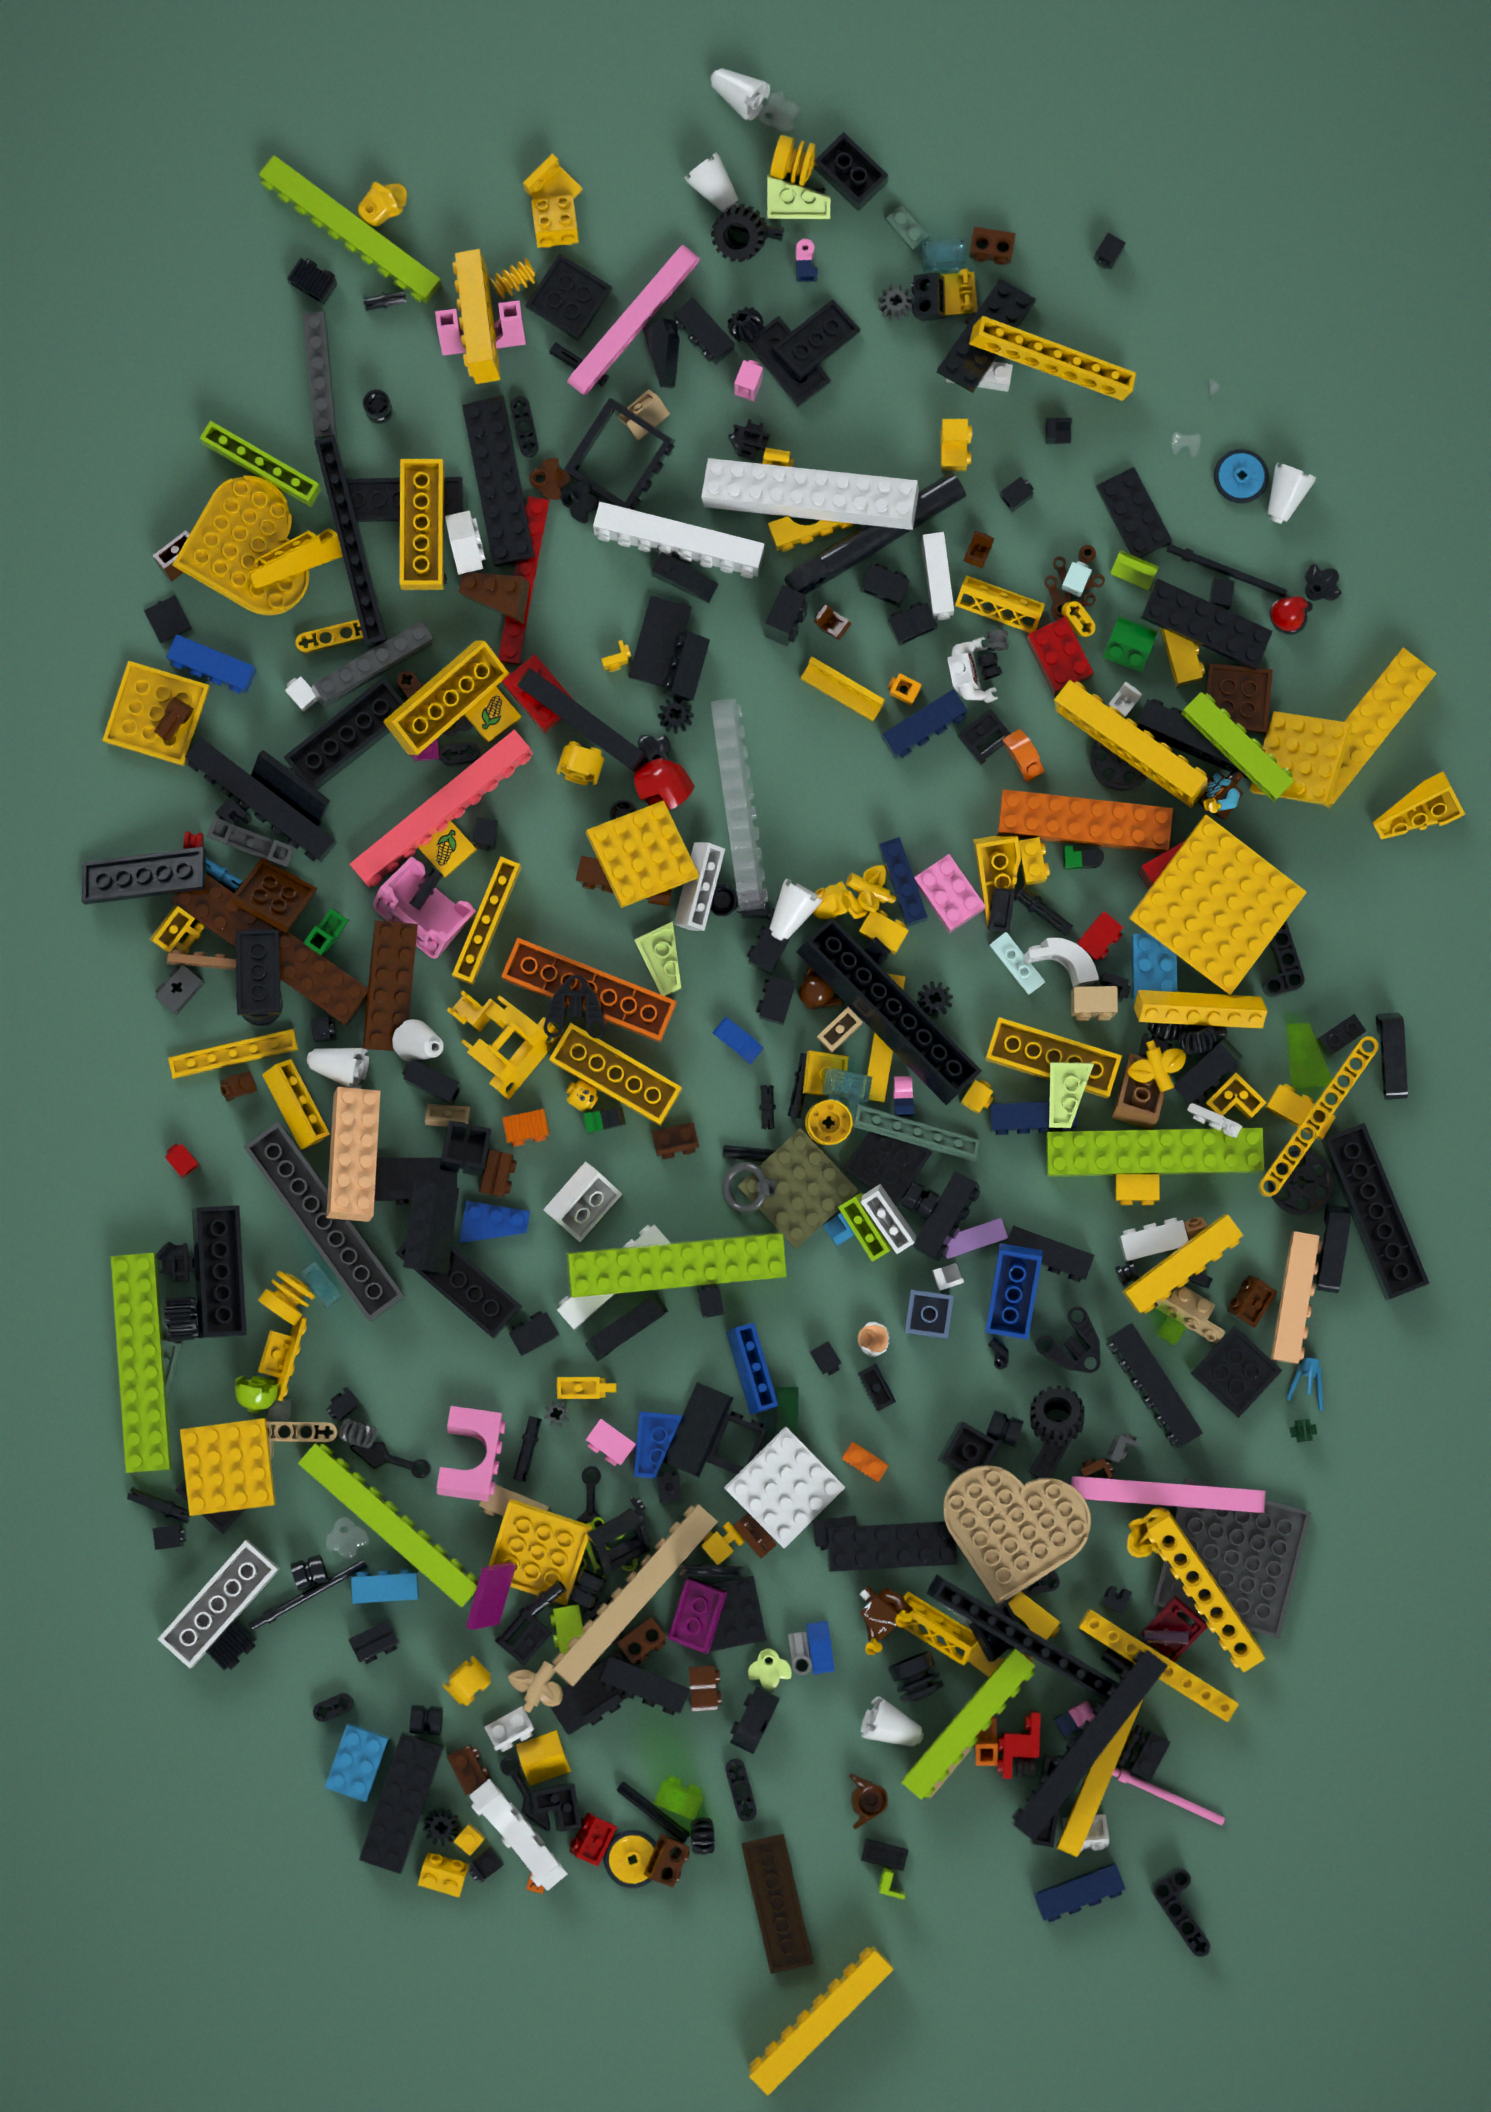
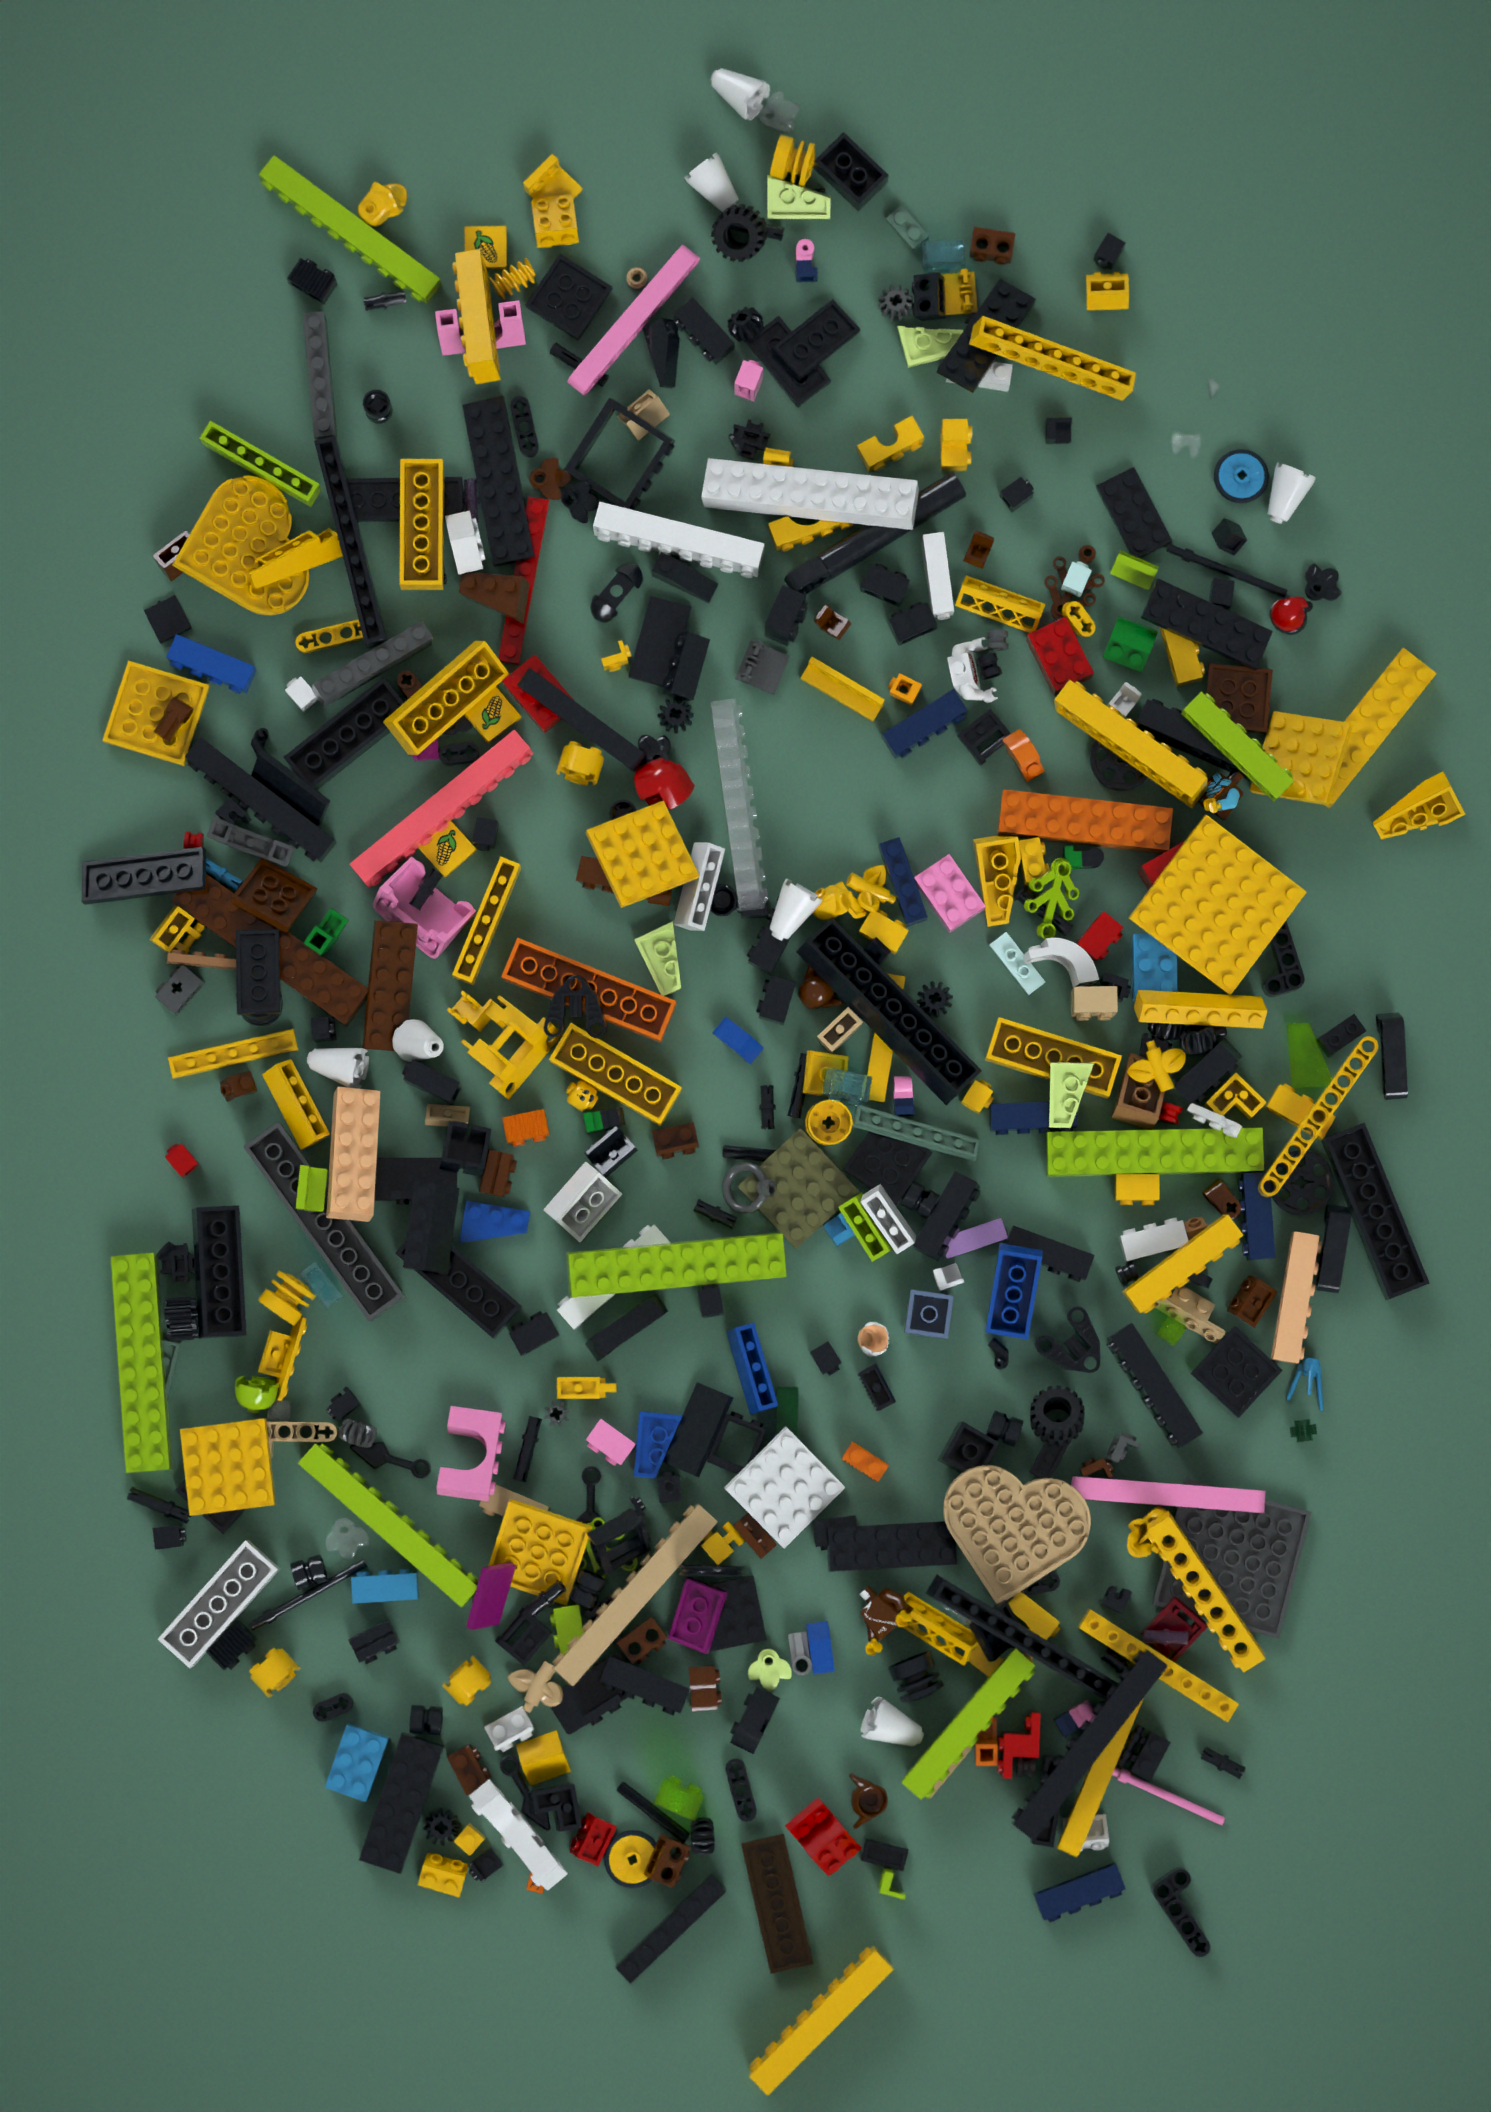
(259, 740): none -> black arm
(274, 1671): none -> yellow brick
(311, 1188): none -> lime panel
(471, 500): none -> clear purple pin
(491, 242): none -> yellow tile
(604, 606): none -> black piece
(610, 1151): none -> black bracket
(636, 272): none -> tan plate
(670, 1928): none -> black brick
(715, 1213): none -> black pin
(762, 667): none -> dark grey hinge
(823, 1837): none -> red bracket
(875, 455): none -> yellow arch
(926, 345): none -> yellowish green wing
(1001, 909): black tile -> none
(1053, 896): none -> lime plant
(1107, 291): none -> yellow brick
(1170, 1113): none -> red wheel
(1220, 1196): none -> reddish brown piece
(1222, 1762): none -> black pin
(1229, 536): none -> black panel
(1257, 1218): none -> dark blue brick

